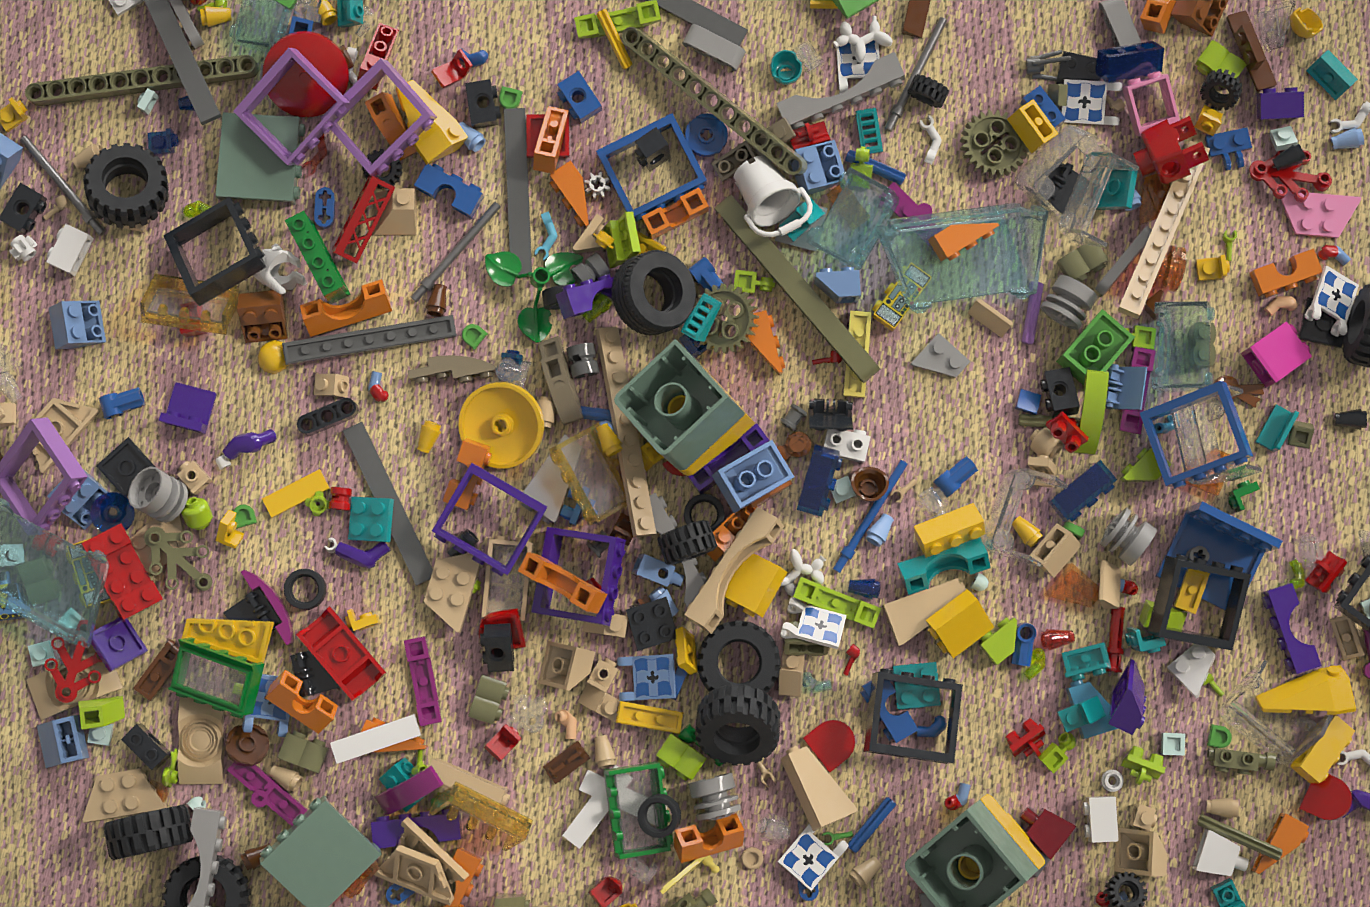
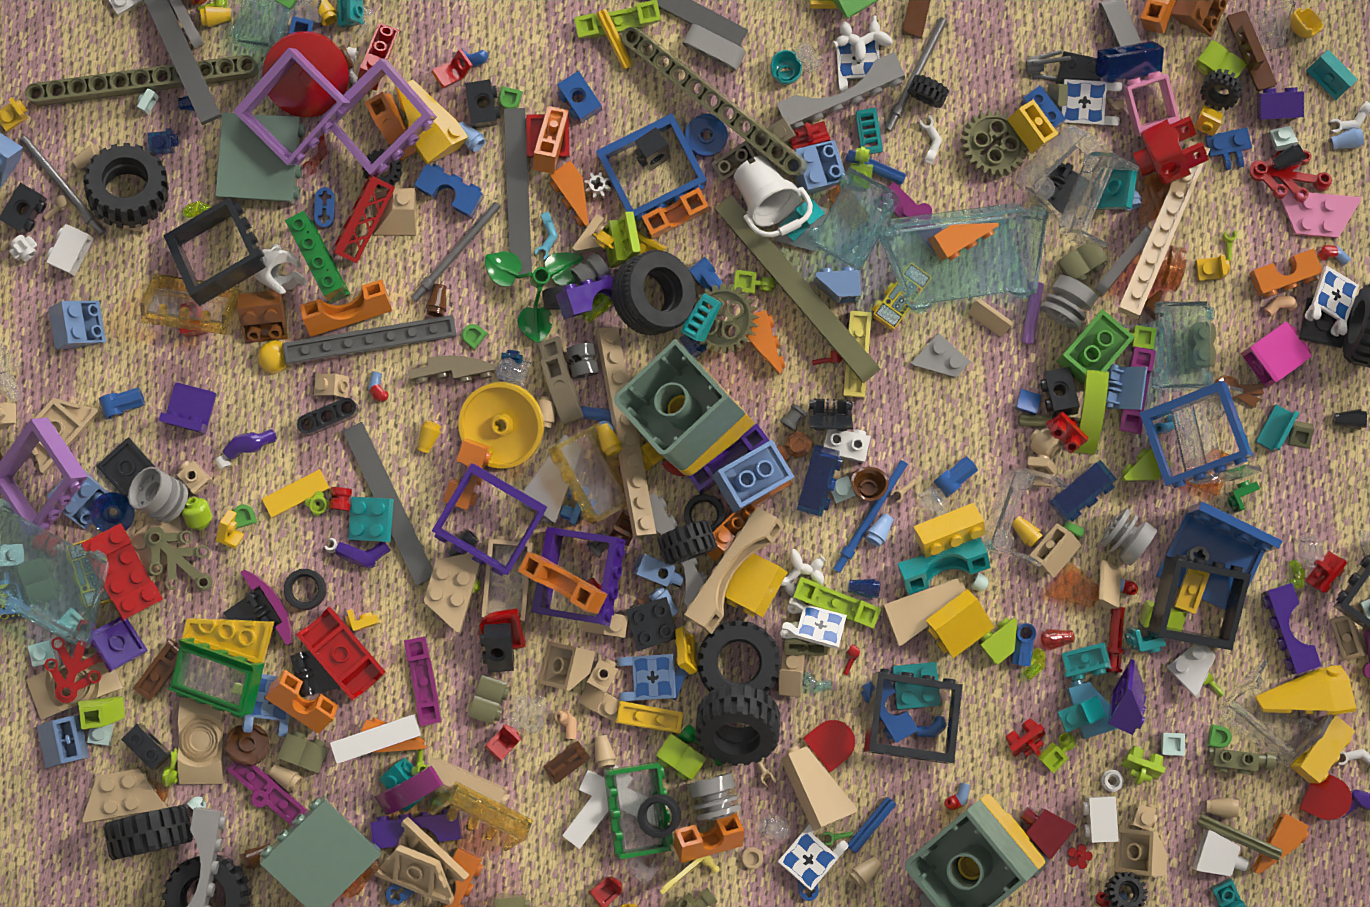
(1079, 856): none -> red plant

